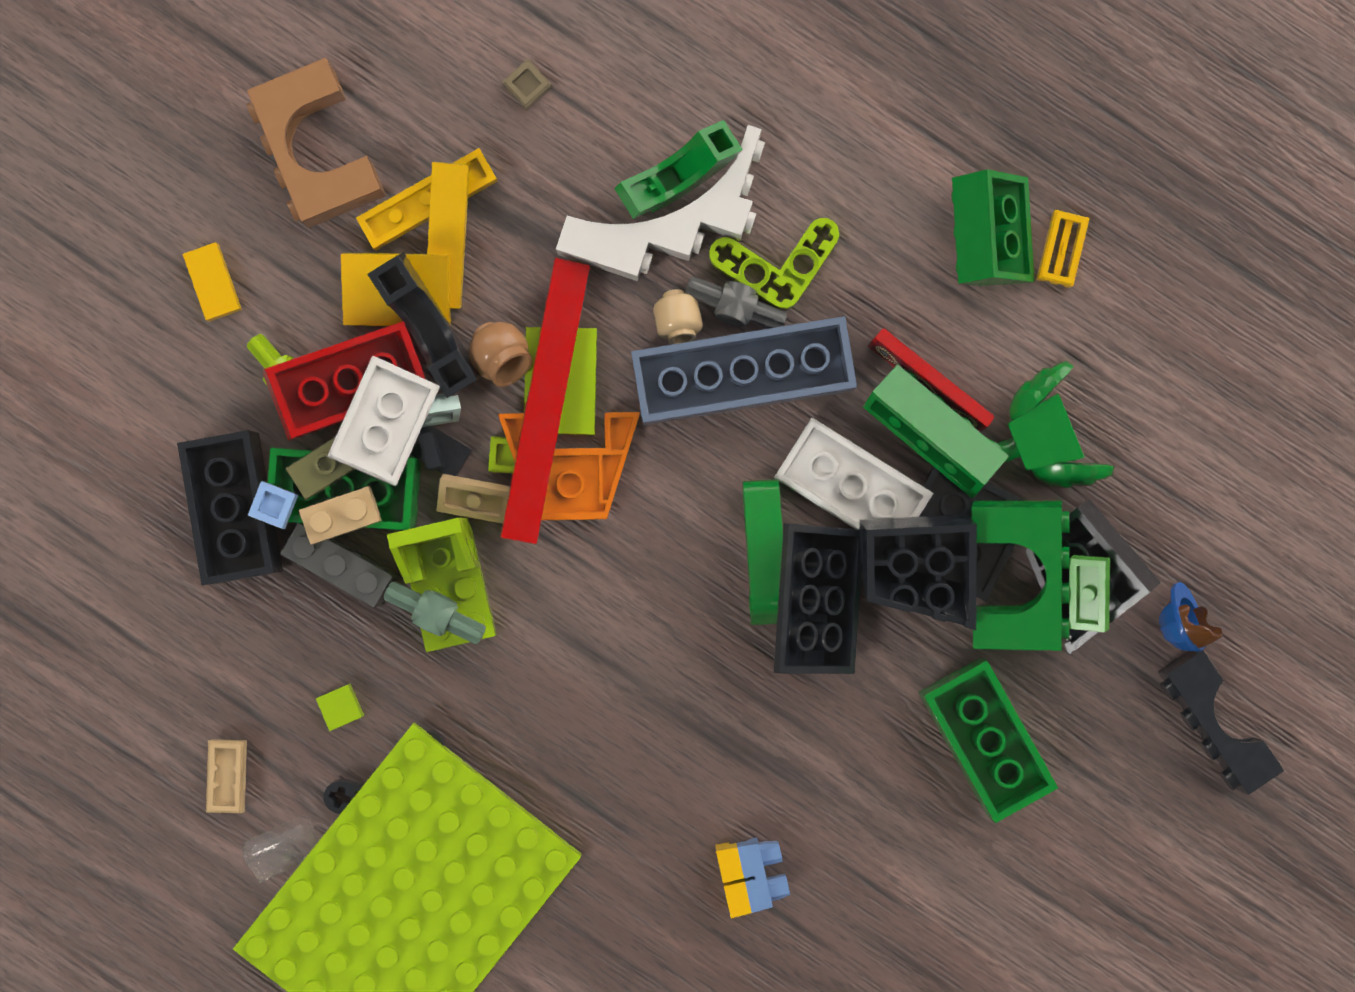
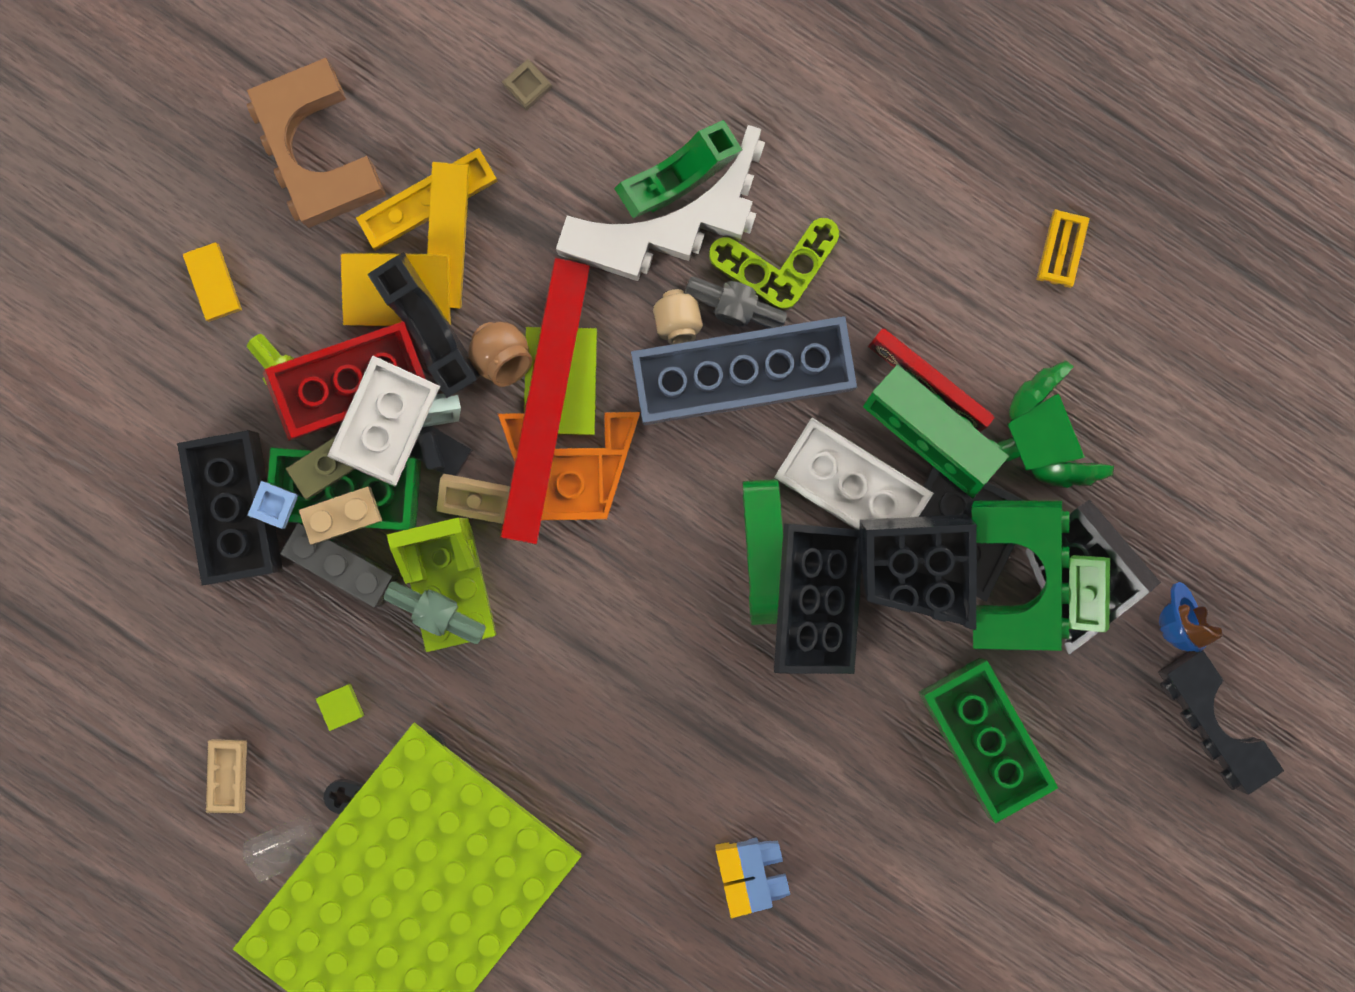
(500, 456): lime tile -> none
(992, 228): green slope -> none

